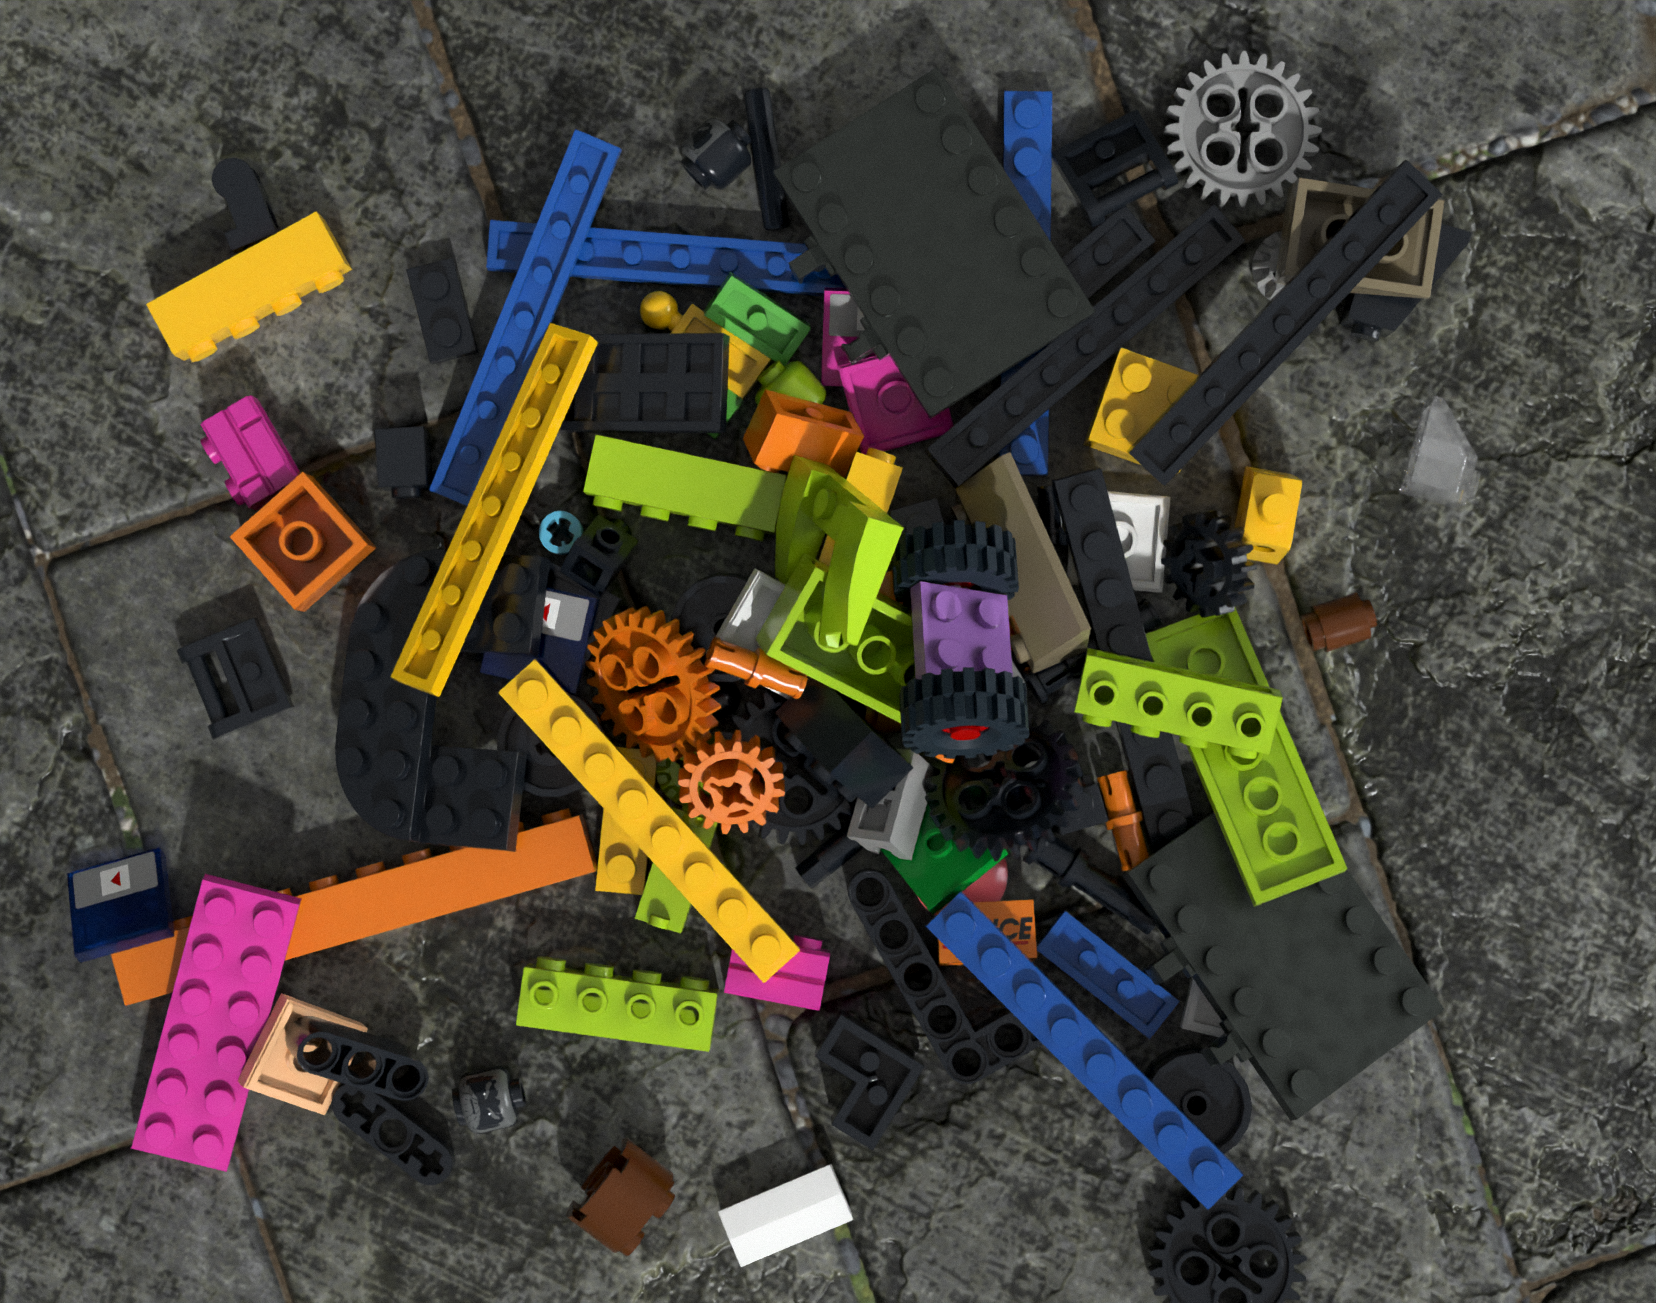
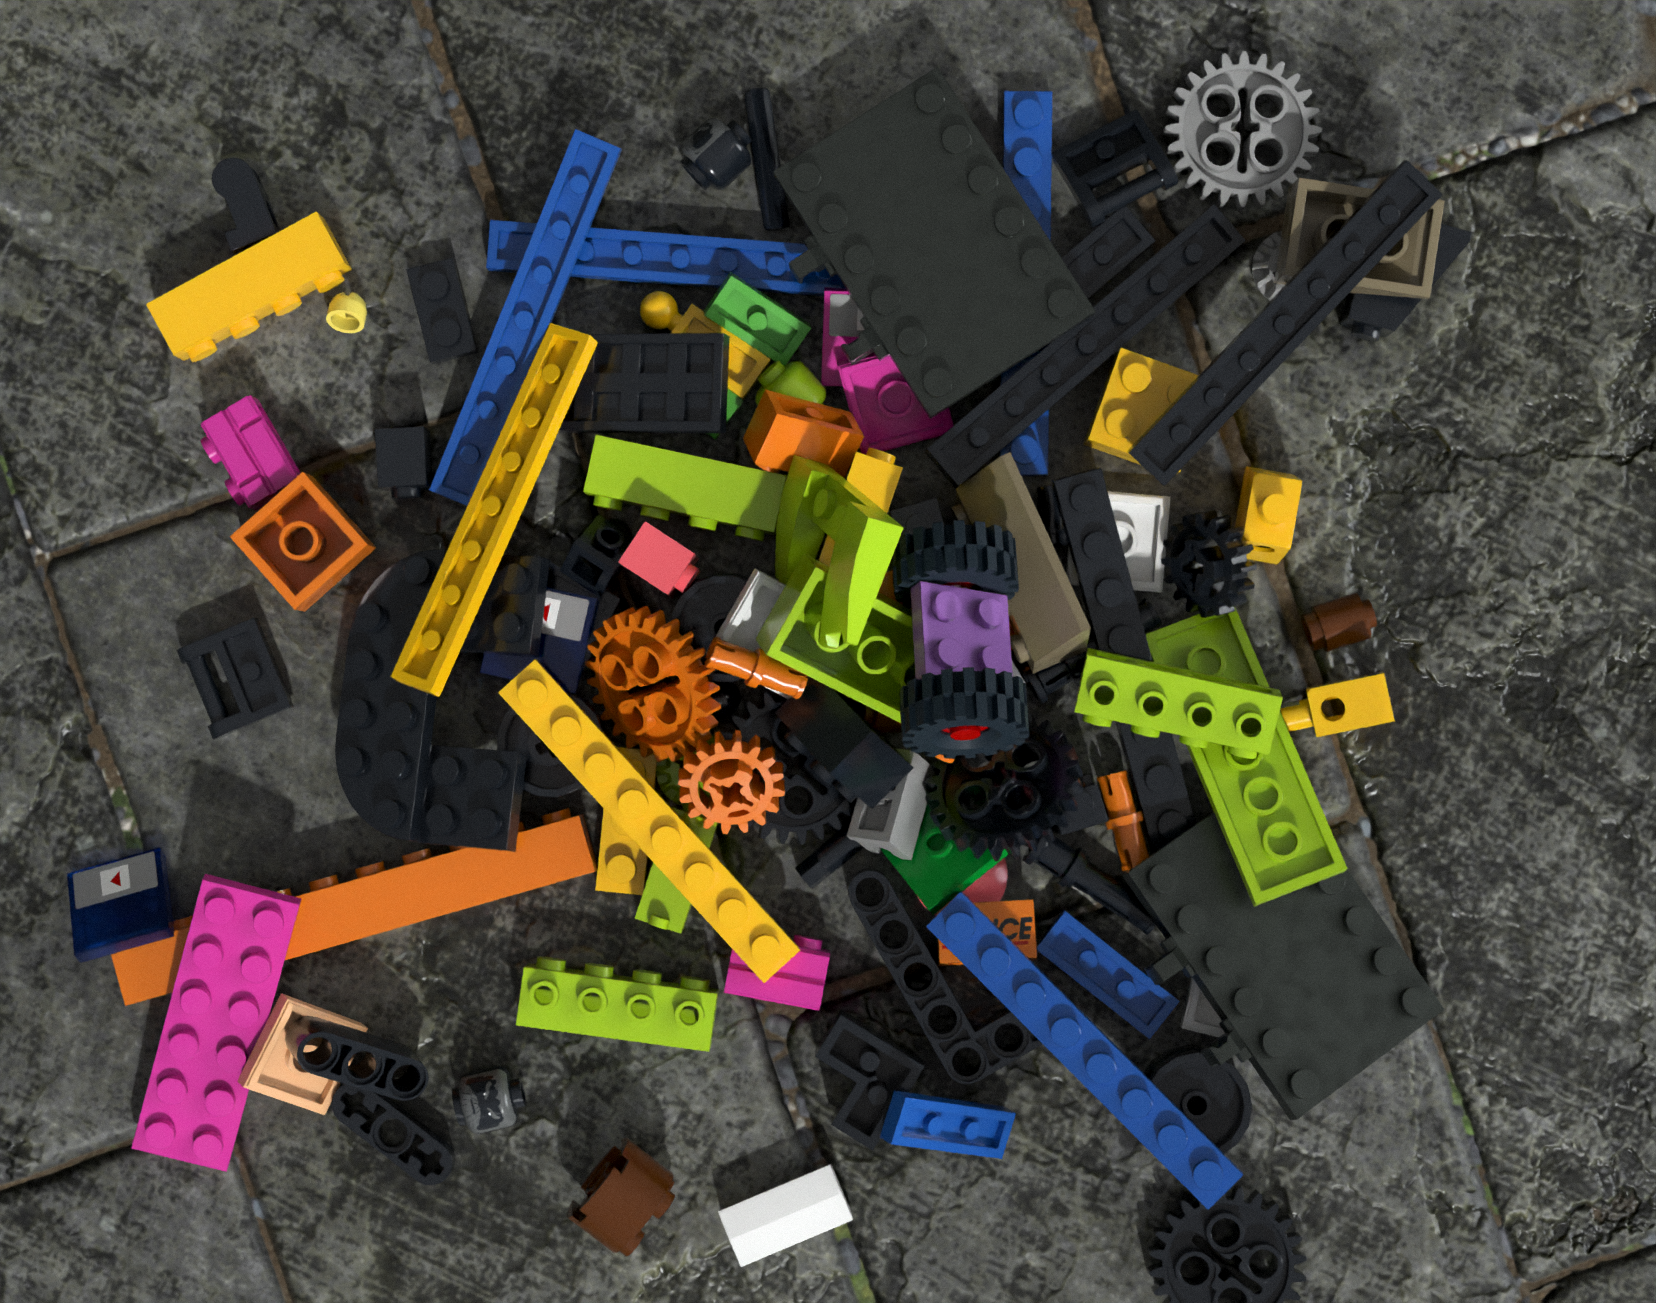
(347, 313): none -> light yellow hinge
(547, 537): medium azure bush -> none
(661, 561): none -> coral brick
(947, 1125): none -> blue plate
(1364, 701): none -> yellow torso
(1440, 459): clear slope -> none

